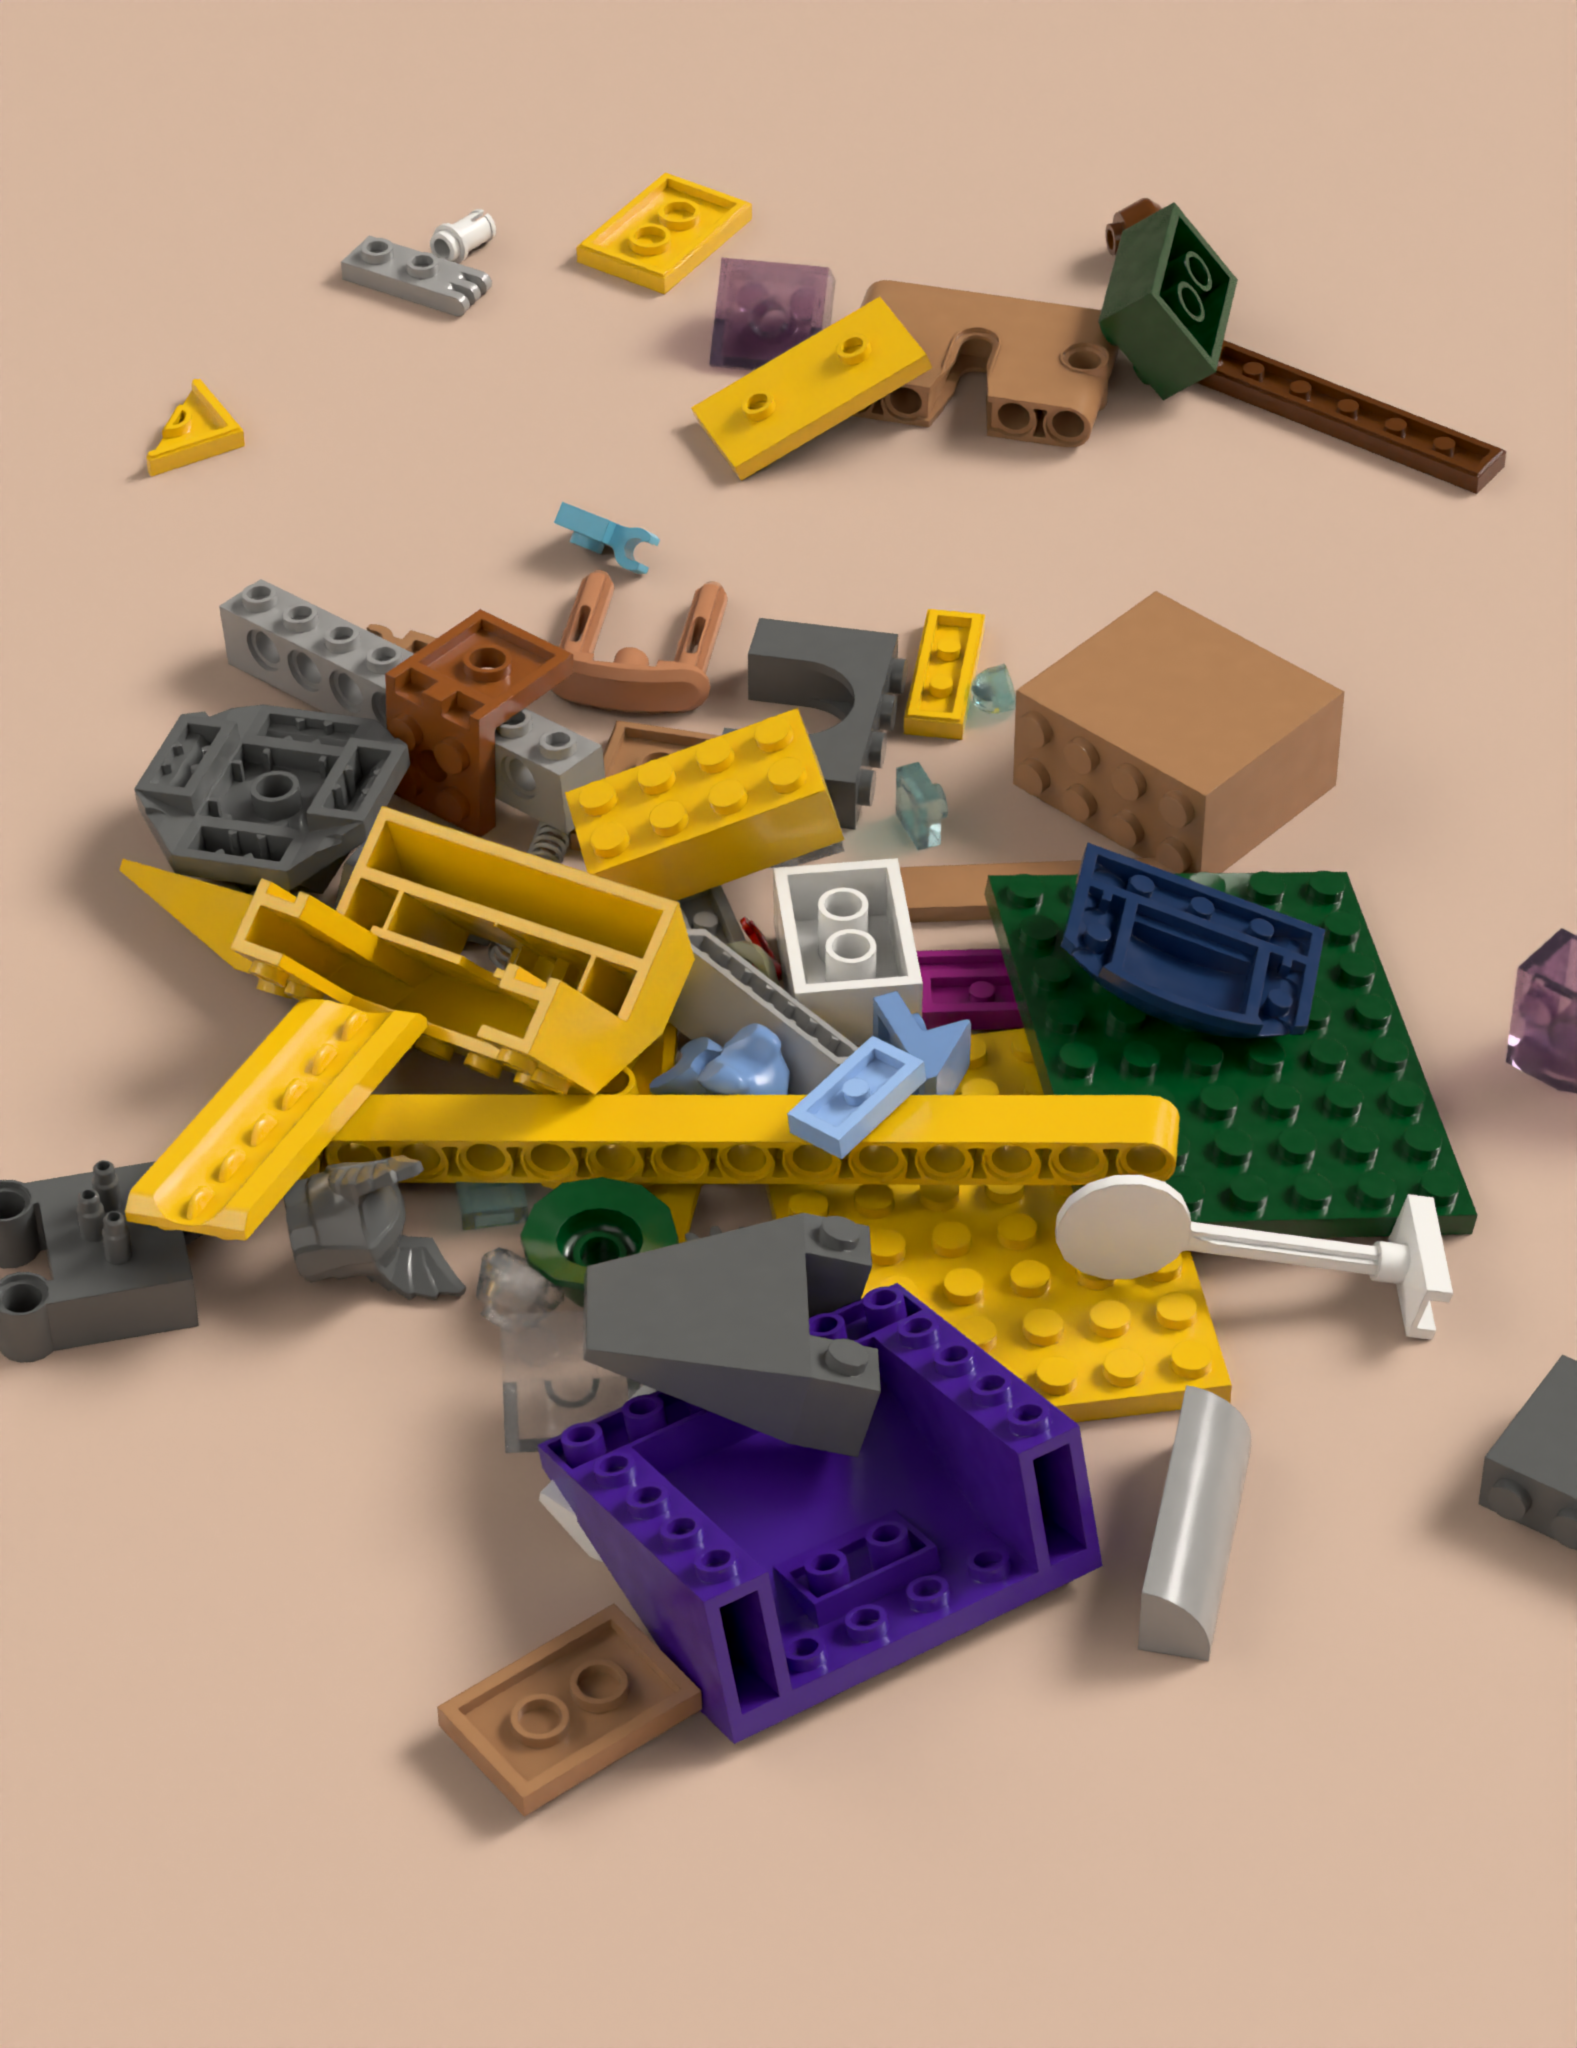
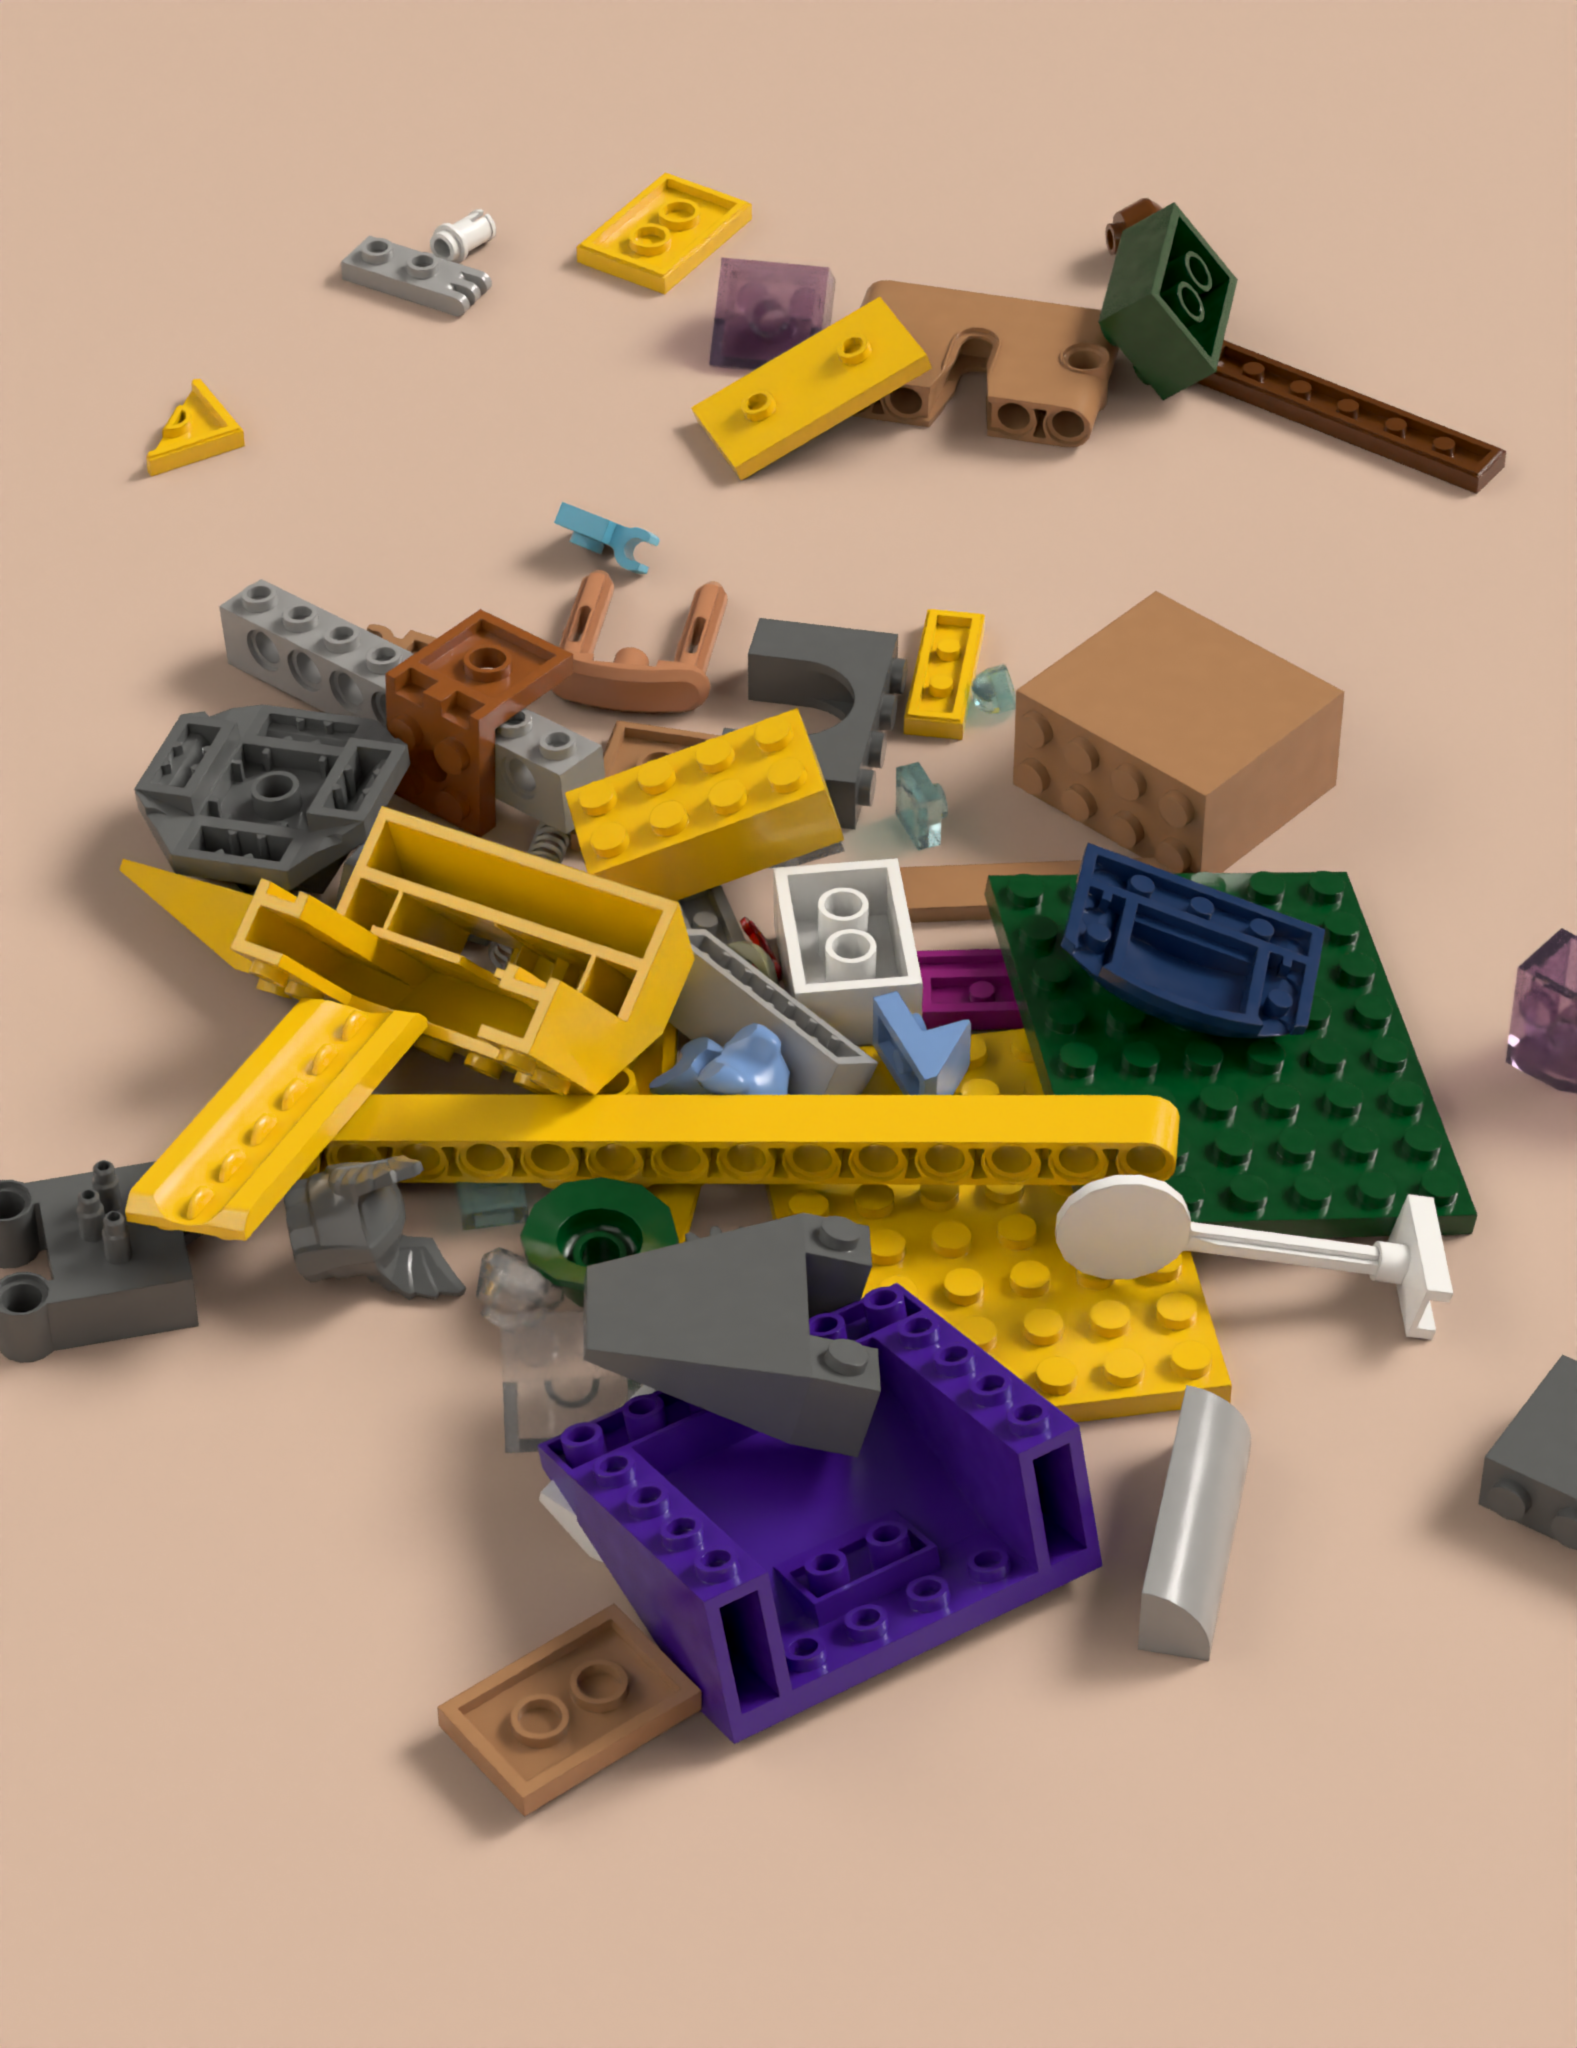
(856, 1097): light blue plate -> none

